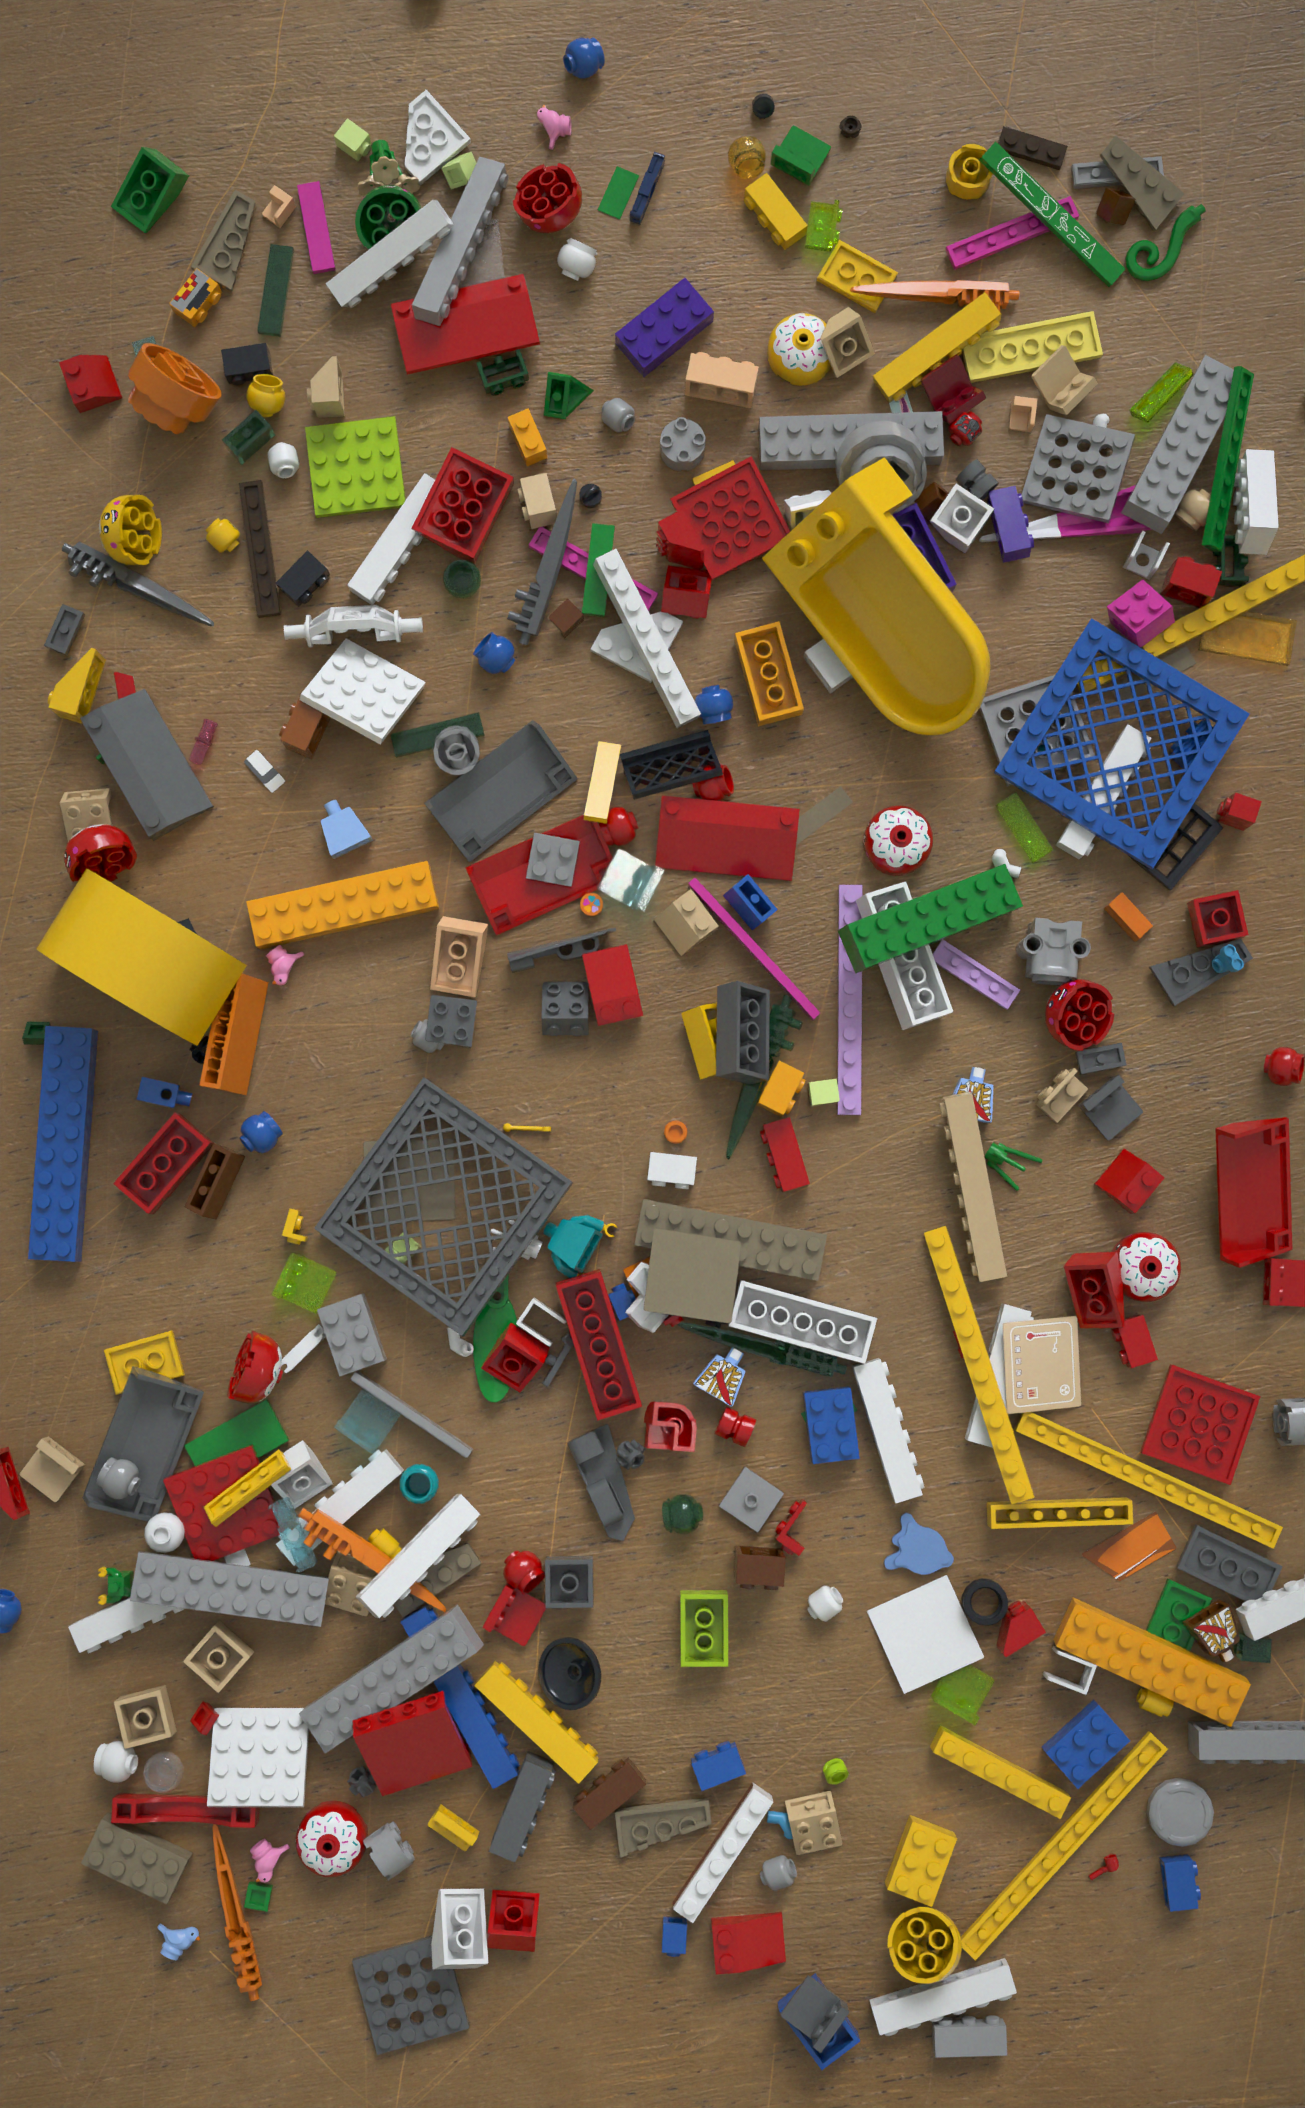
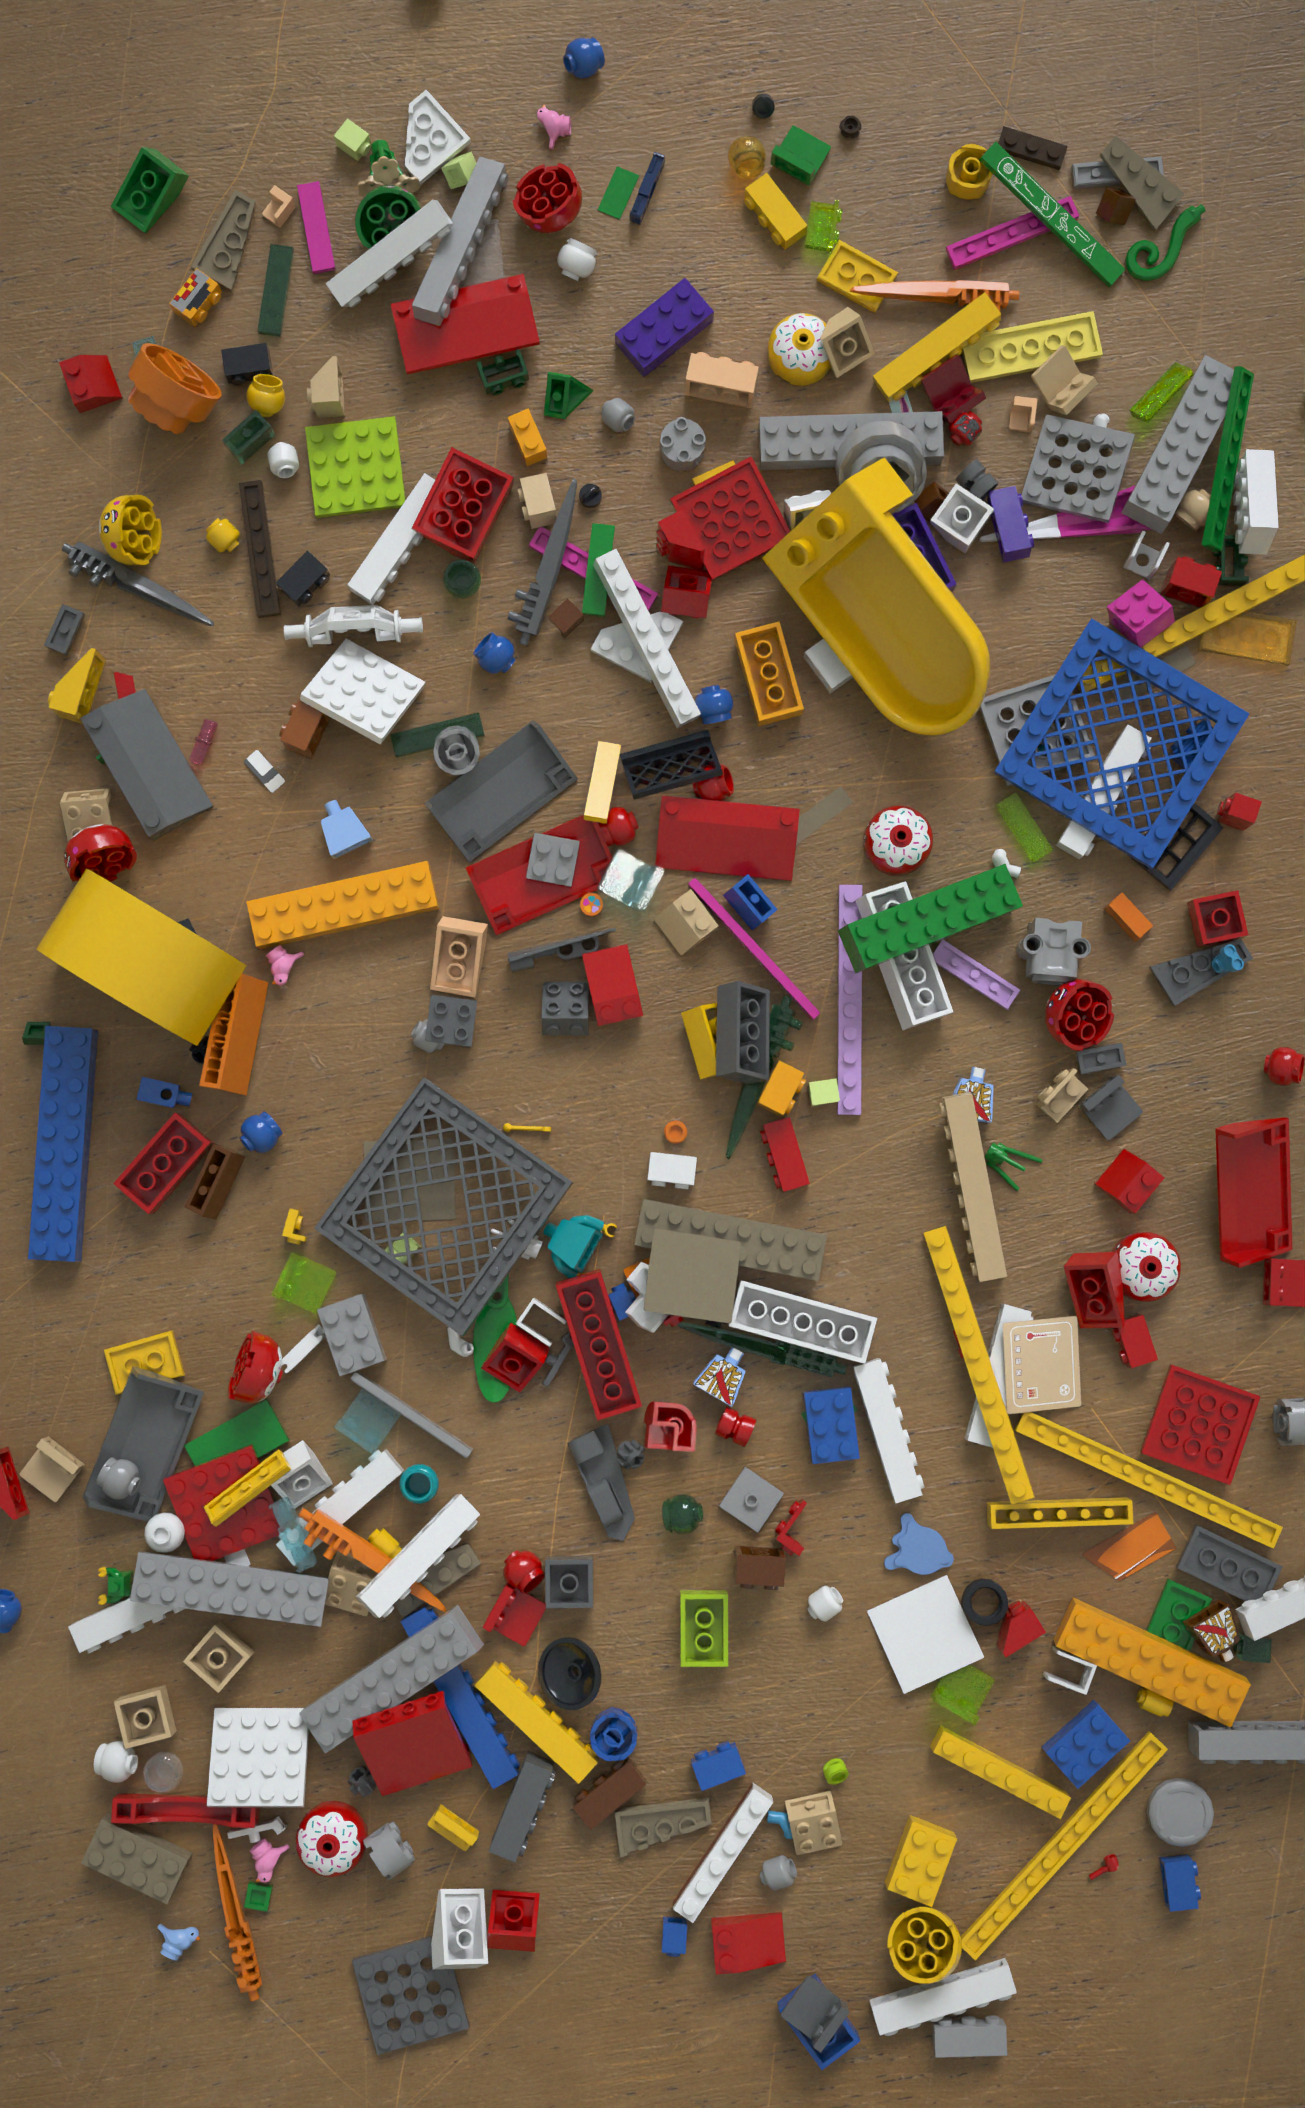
(204, 1718): red tile -> none
(254, 1836): none -> white piece
(613, 1734): none -> blue brick

